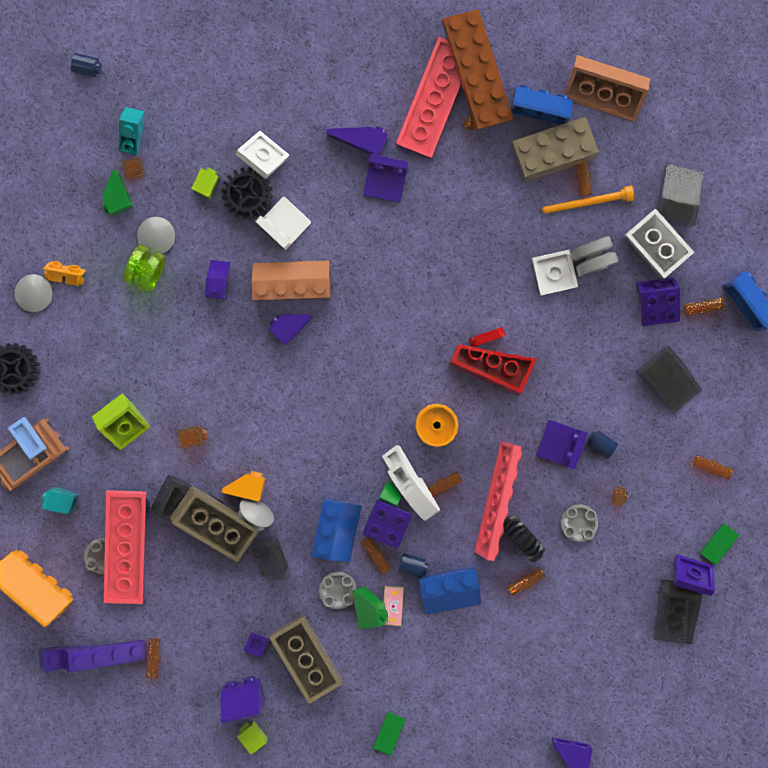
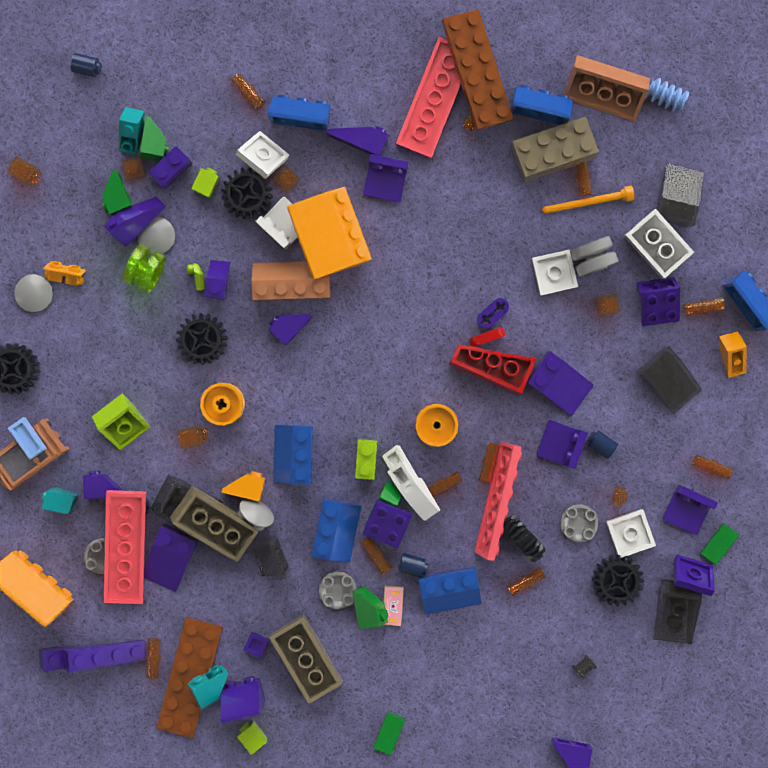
(24, 171): none -> clear orange brick
(96, 485): none -> dark purple slope
(131, 221): none -> dark purple slope
(153, 142): none -> green slope
(169, 557): none -> dark purple slope
(170, 167): none -> dark purple brick
(193, 658): none -> dark orange plate
(196, 346): none -> black gear
(198, 274): none -> lime arm
(208, 687): none -> teal slope
(211, 402): none -> light orange wheel
(248, 91): none -> clear orange pin
(286, 178): none -> clear orange plate
(293, 454): none -> blue slope
(299, 113): none -> blue slope
(329, 233): none -> light orange slope
(366, 459): none -> lime brick
(489, 462): none -> clear orange pin
(495, 317): none -> dark purple beam
(559, 383): none -> dark purple slope
(584, 667): none -> clear smoke bush
(607, 305): none -> clear orange brick
(608, 566): none -> black gear
(630, 533): none -> white plate
(667, 94): none -> light blue piece
(688, 509): none -> dark purple bracket
(733, 354): none -> light orange slope

